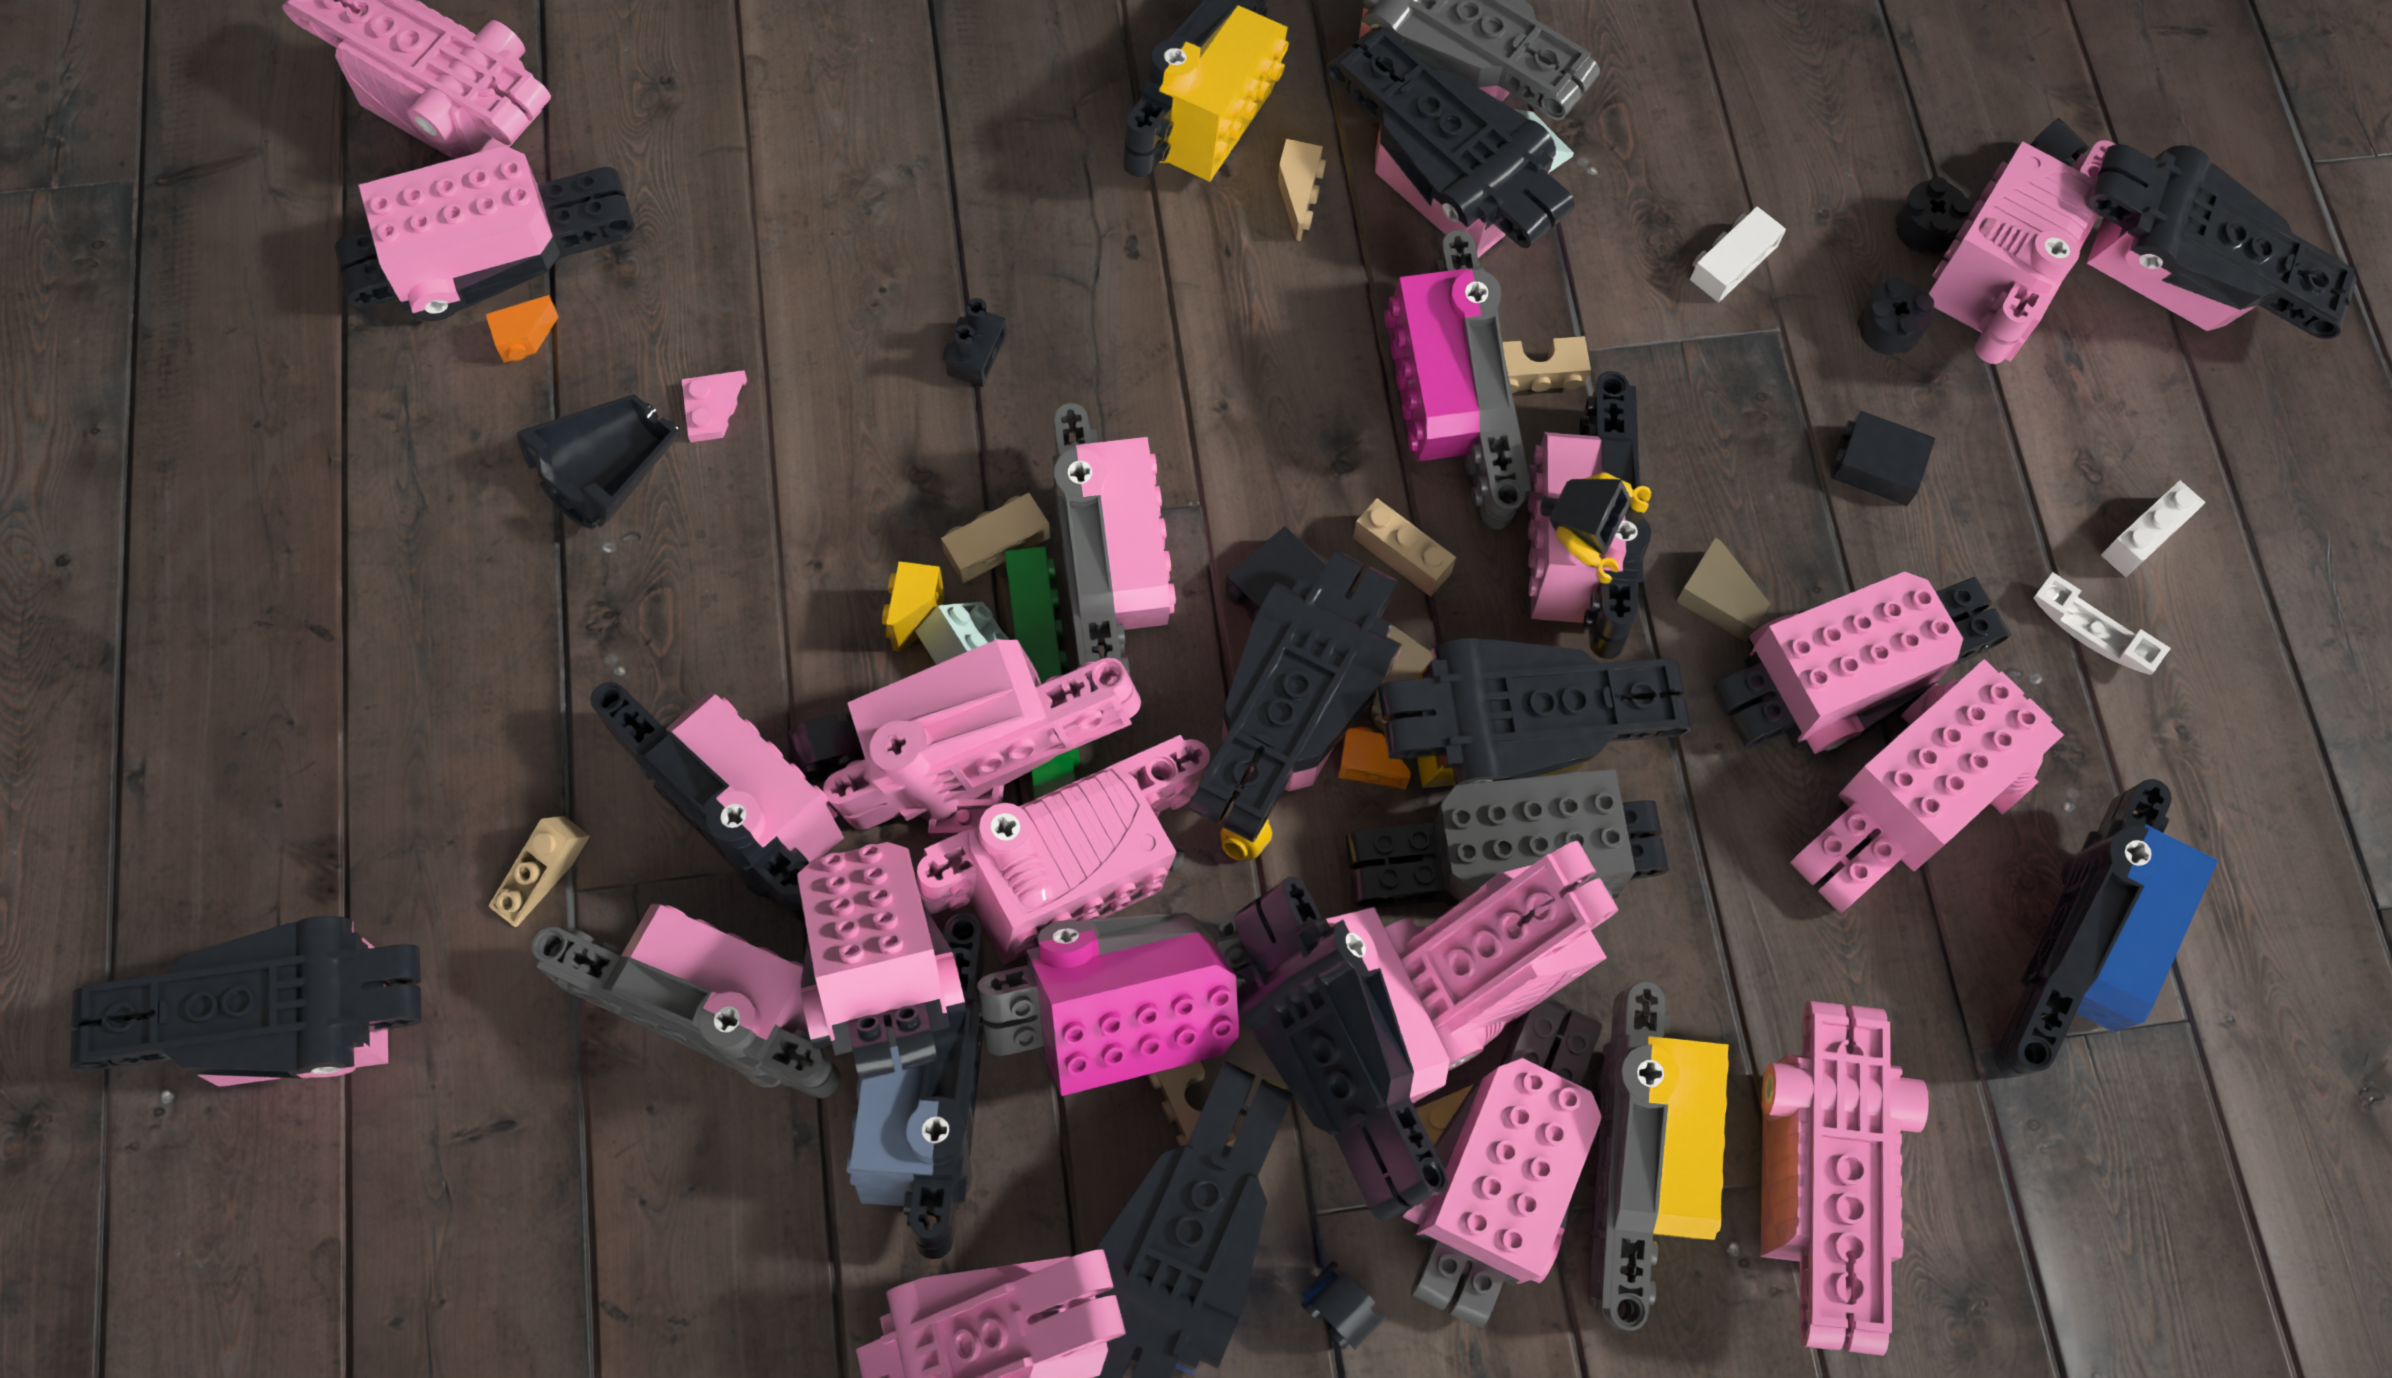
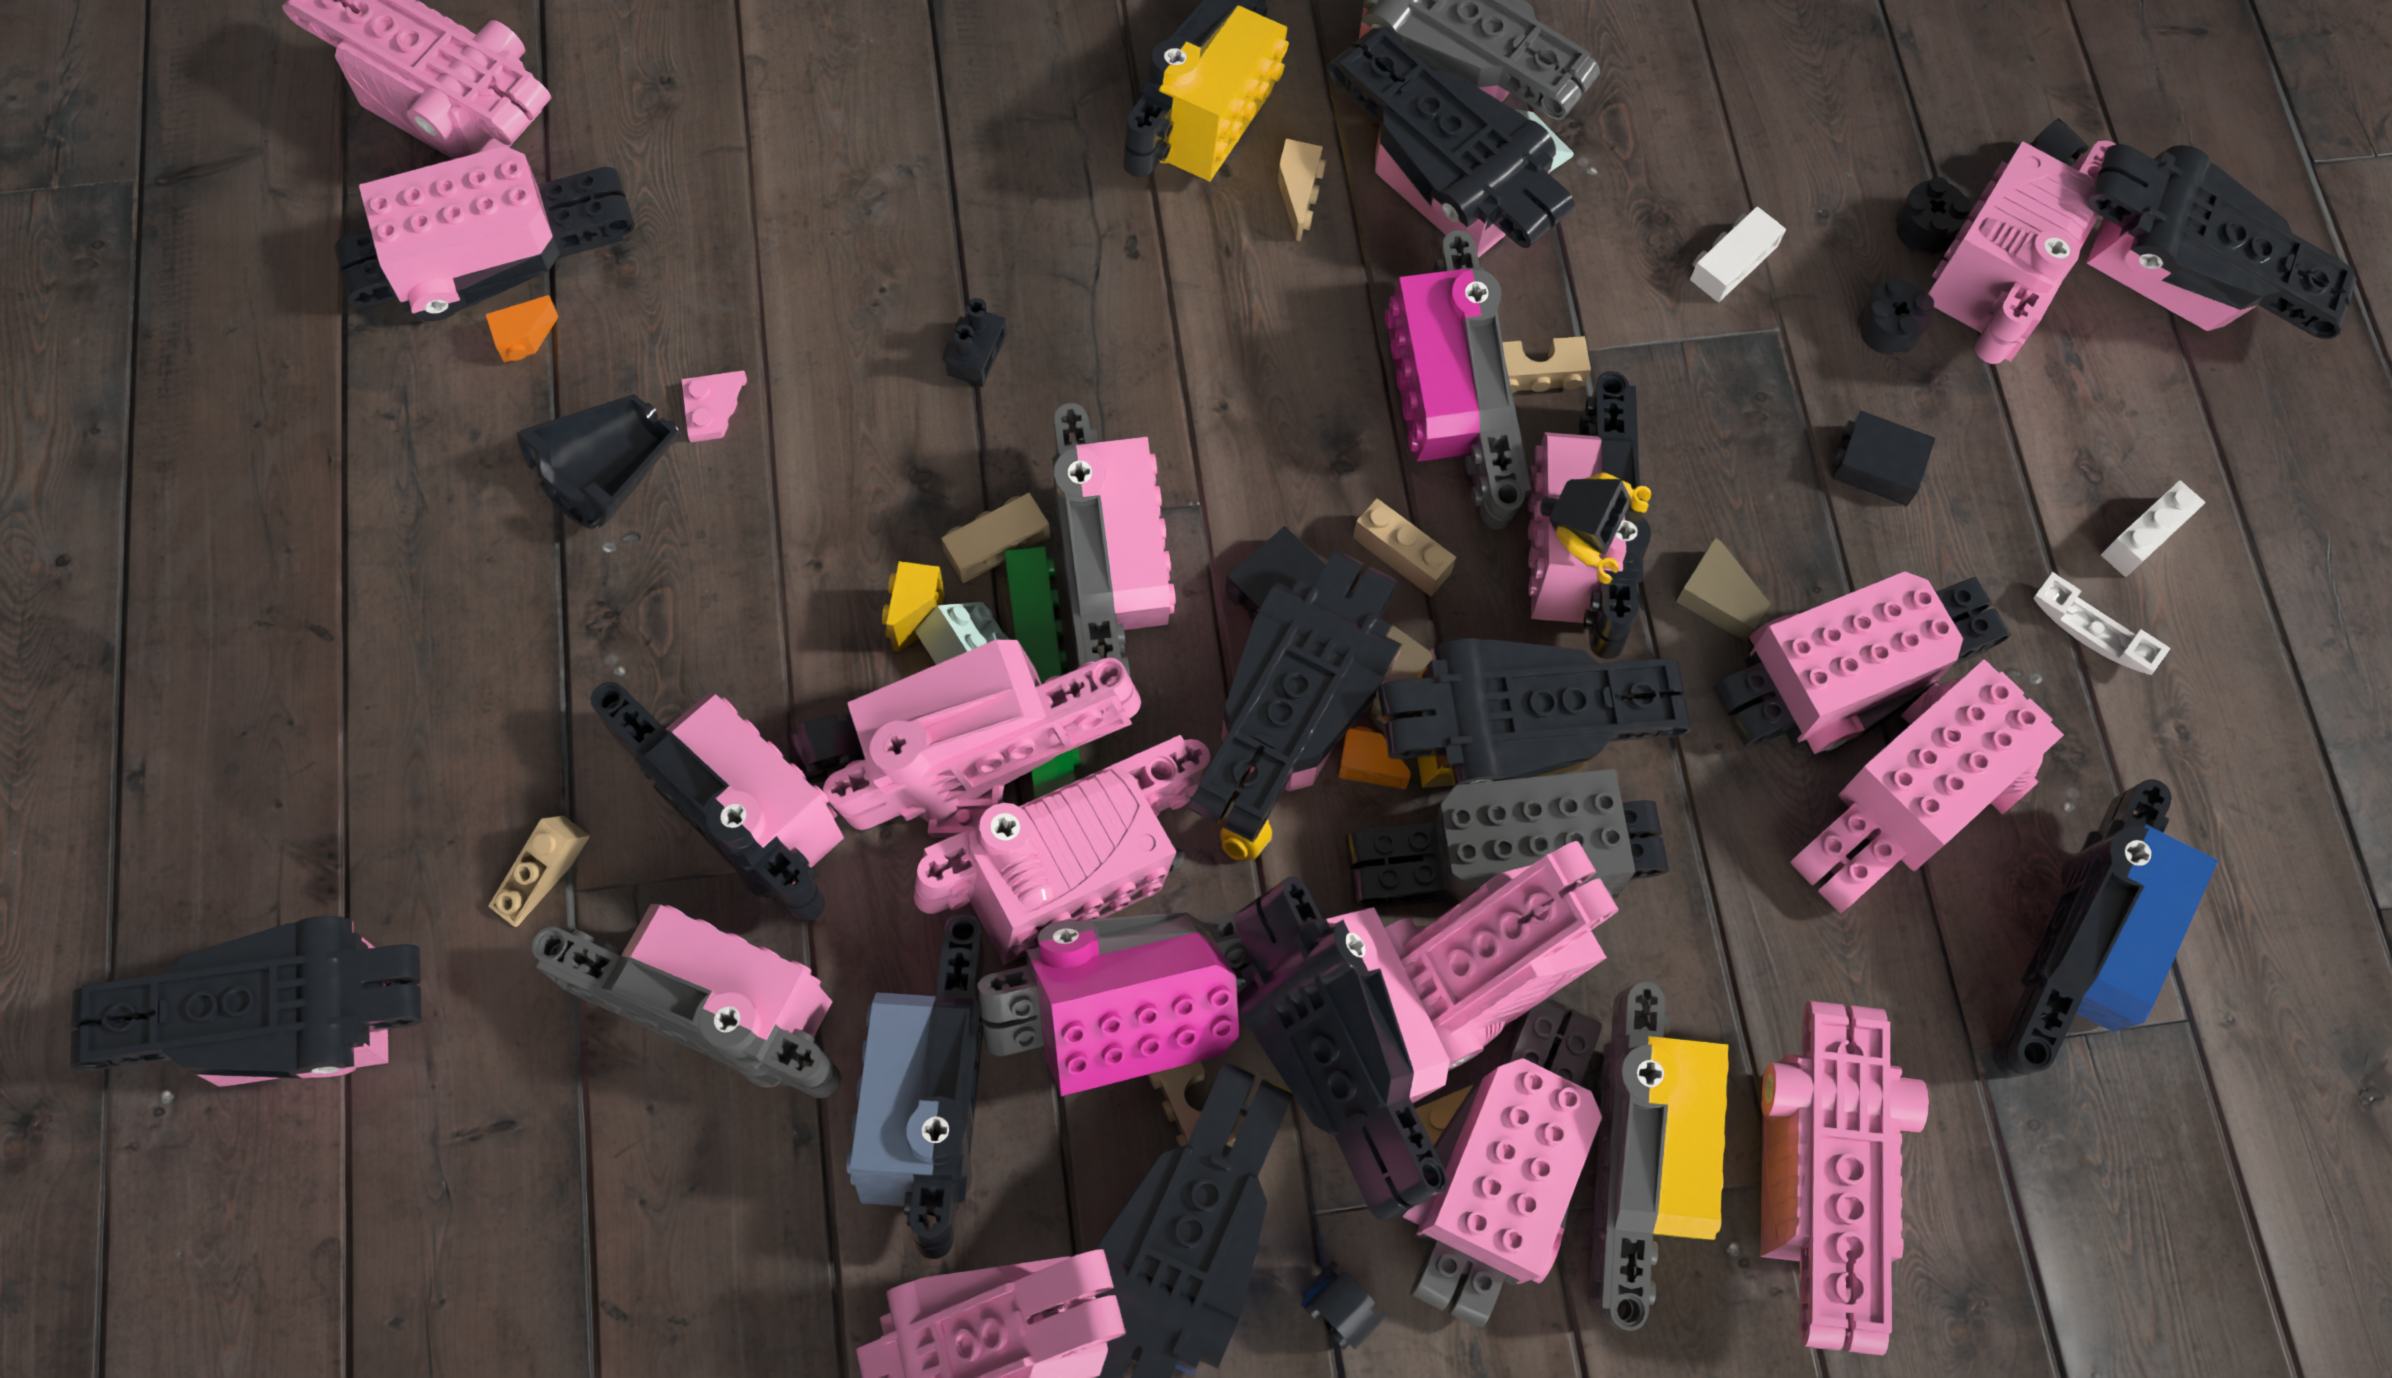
(874, 960): bright pink piece -> none

